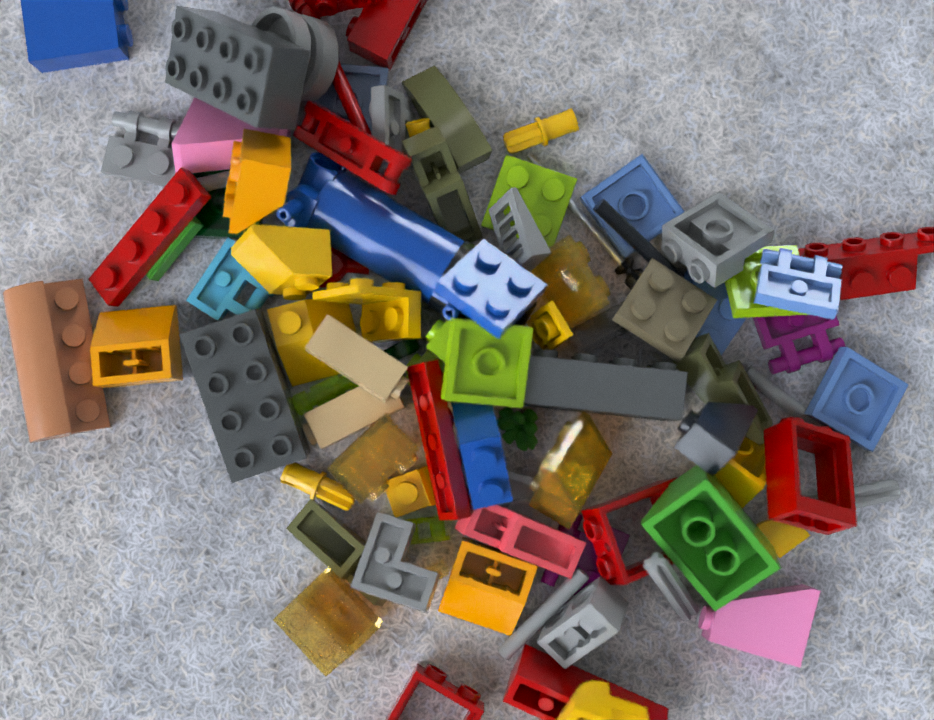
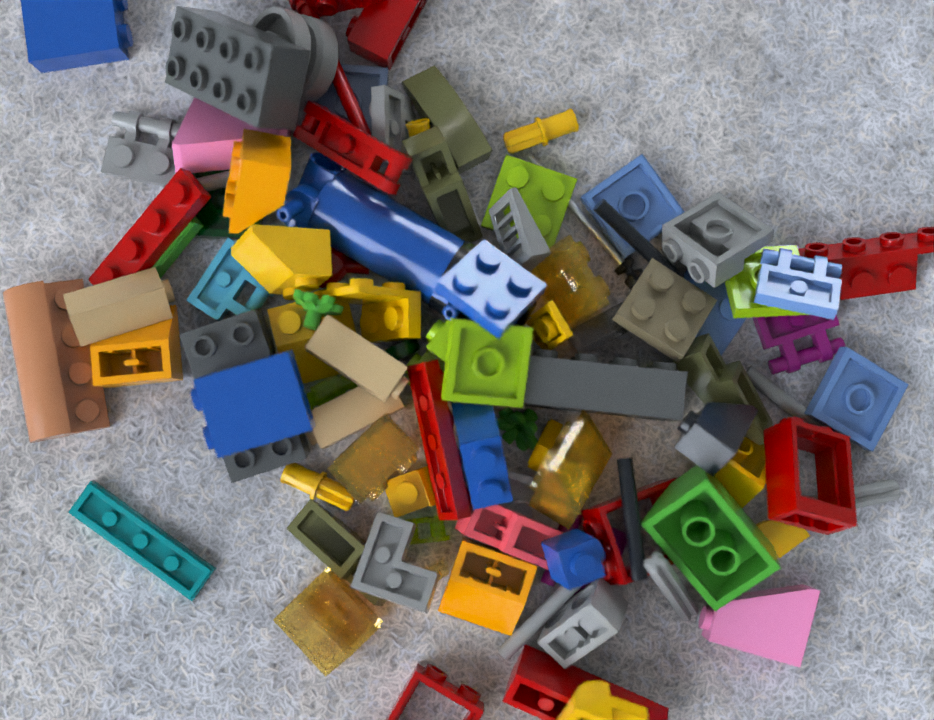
(119, 306): none -> tan brick
(142, 540): none -> teal tile
(253, 404): none -> blue brick
(316, 307): none -> bright green plant
(544, 443): none -> yellow tile
(574, 558): none -> blue brick
(632, 519): none -> black bar

